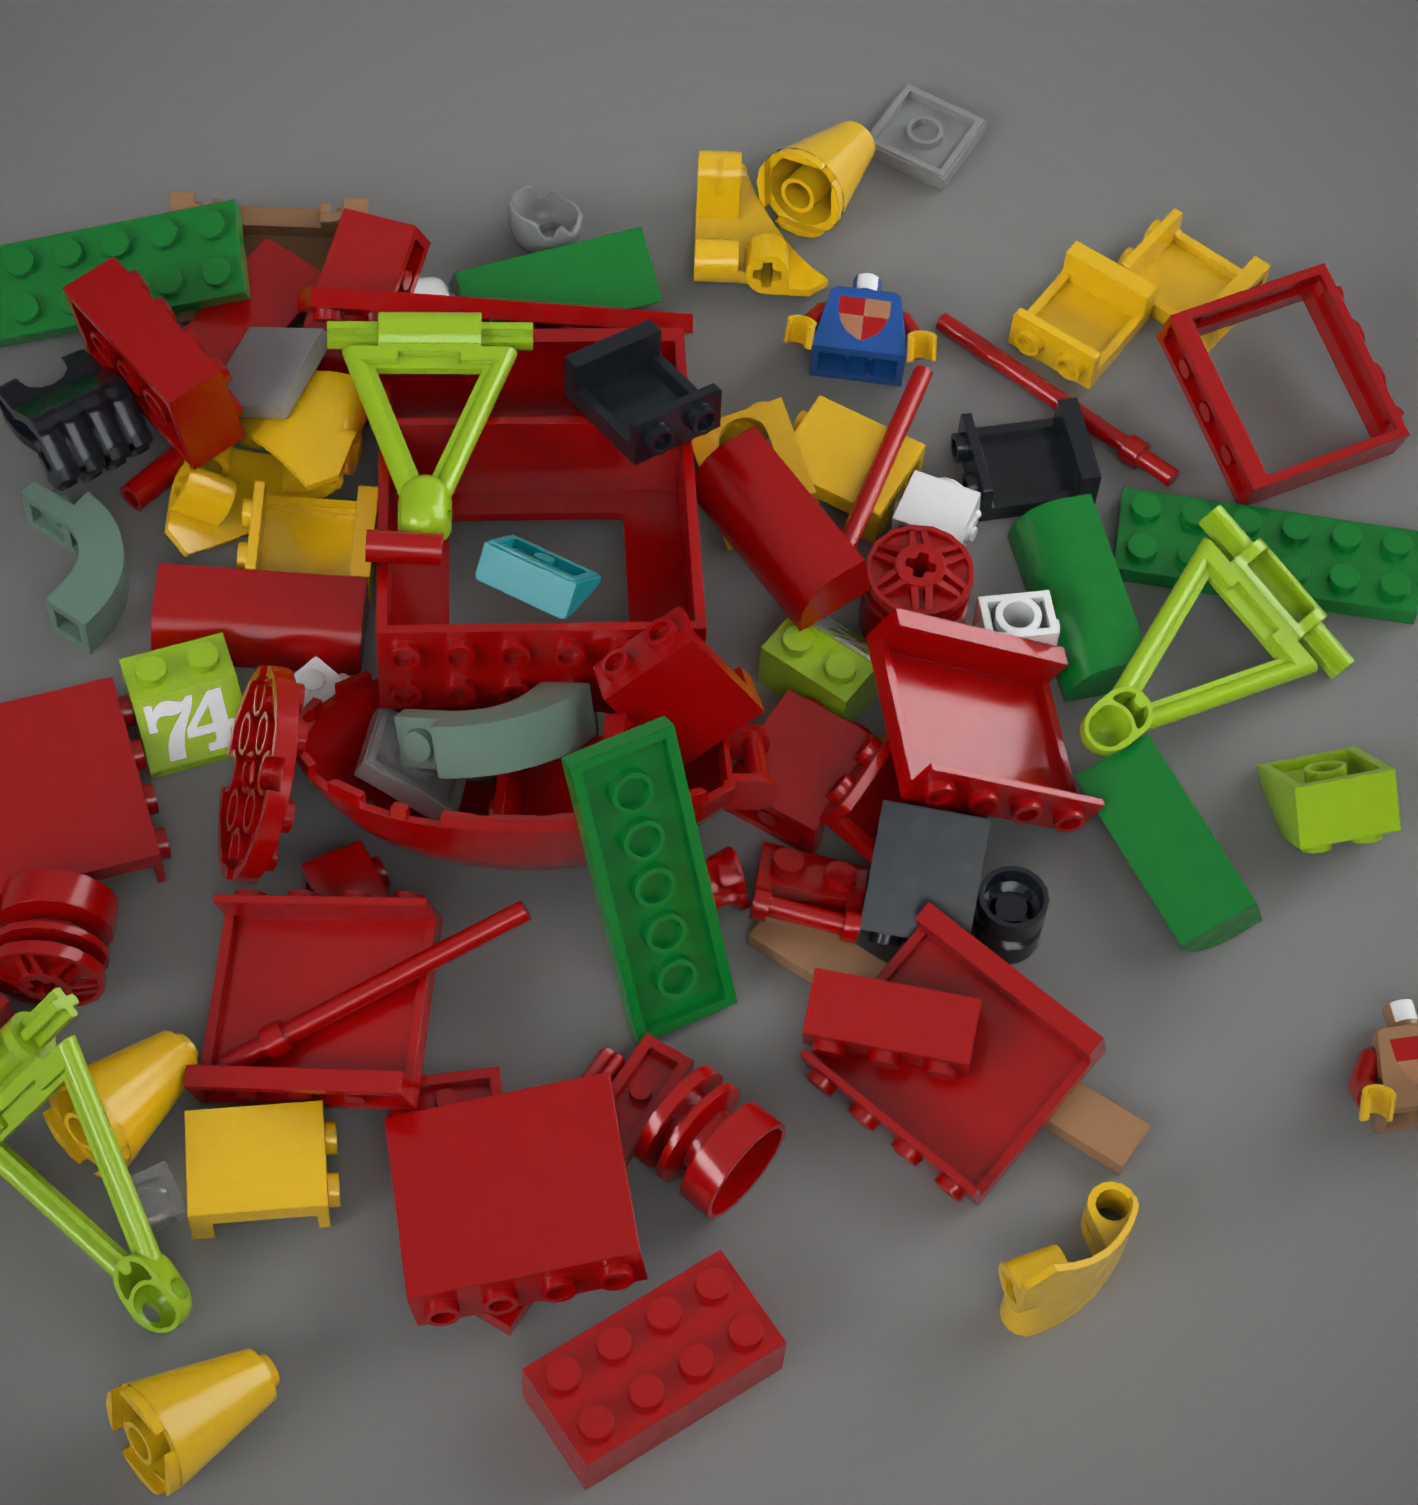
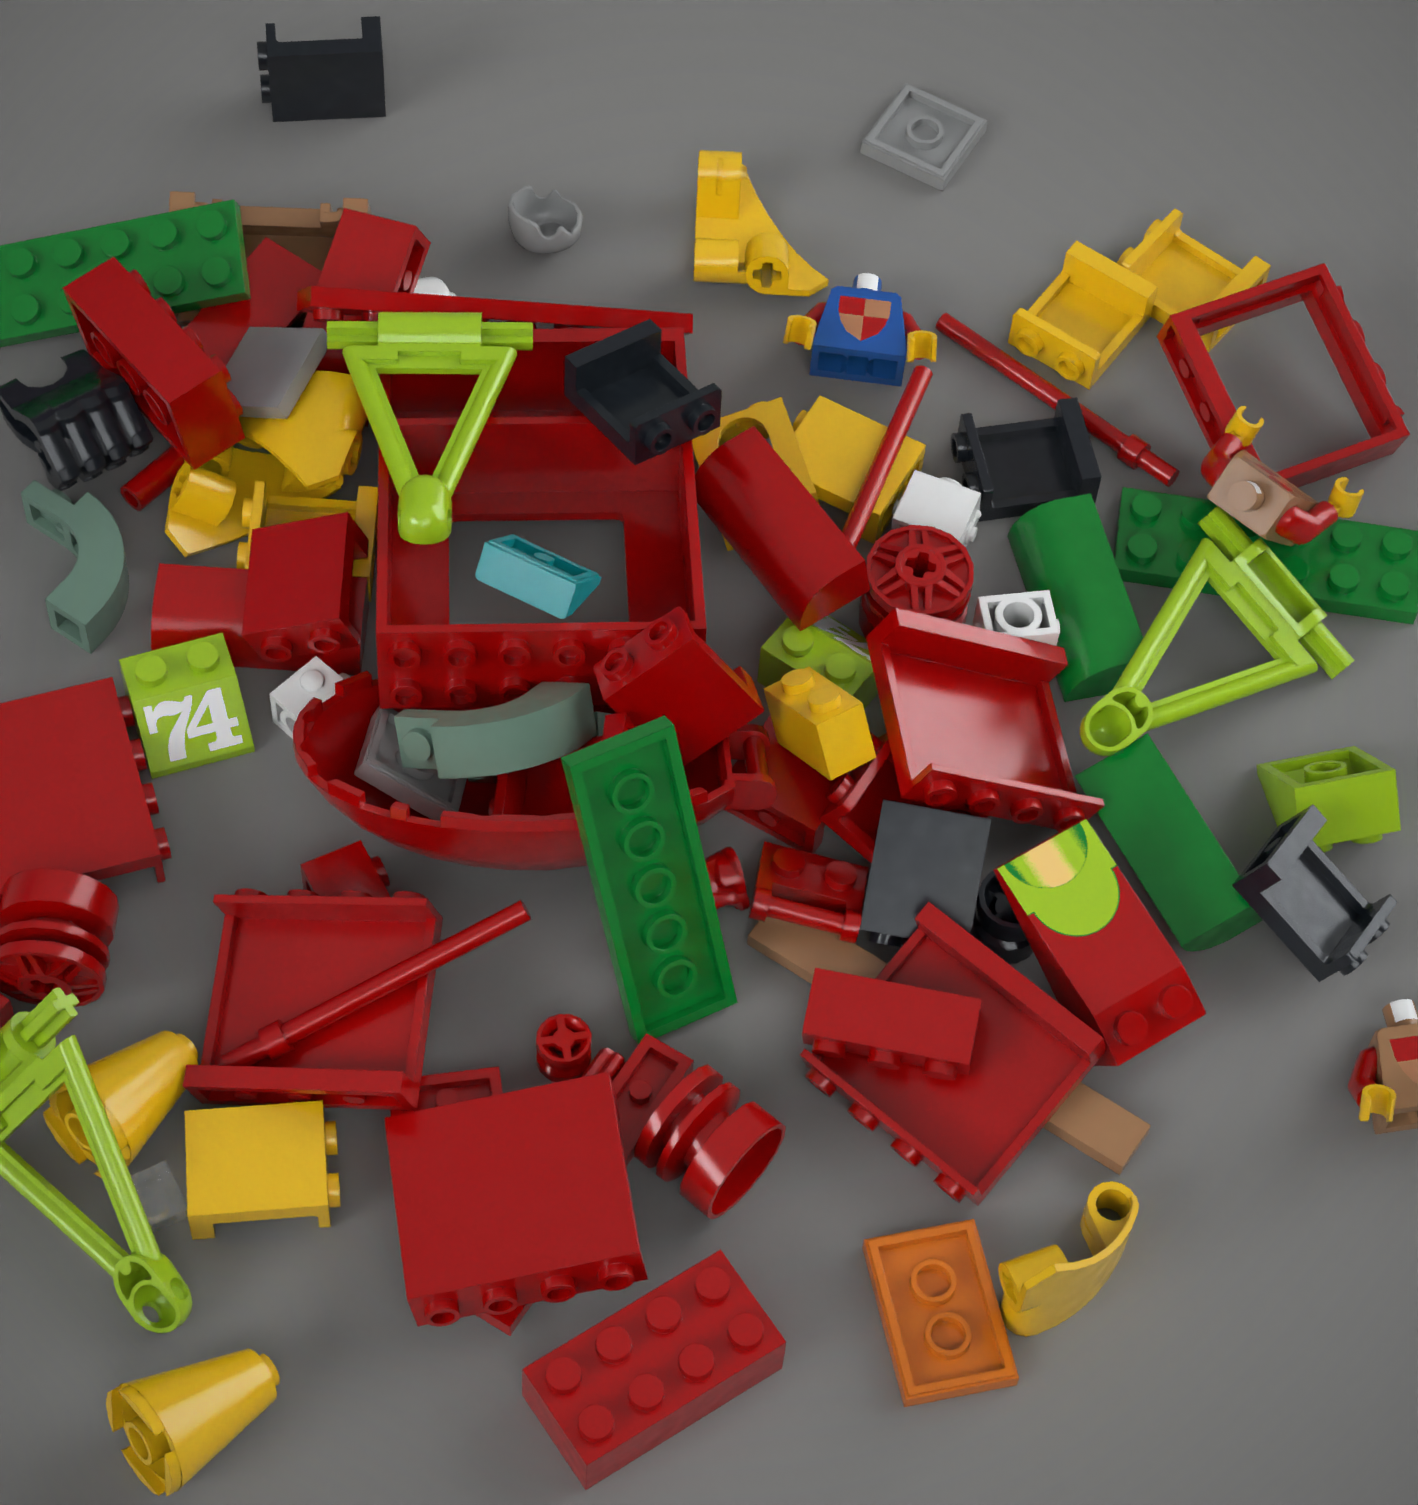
(264, 752): red plate -> none
(302, 587): none -> red panel
(324, 76): none -> black panel
(404, 547): red axle -> none
(567, 1035): none -> red wheel
(591, 272): green brick -> none
(815, 178): yellow cone -> none
(819, 722): none -> yellow brick
(939, 1313): none -> orange tile
(1098, 943): none -> red slope
(1265, 498): none -> torso
(1311, 899): none -> black panel

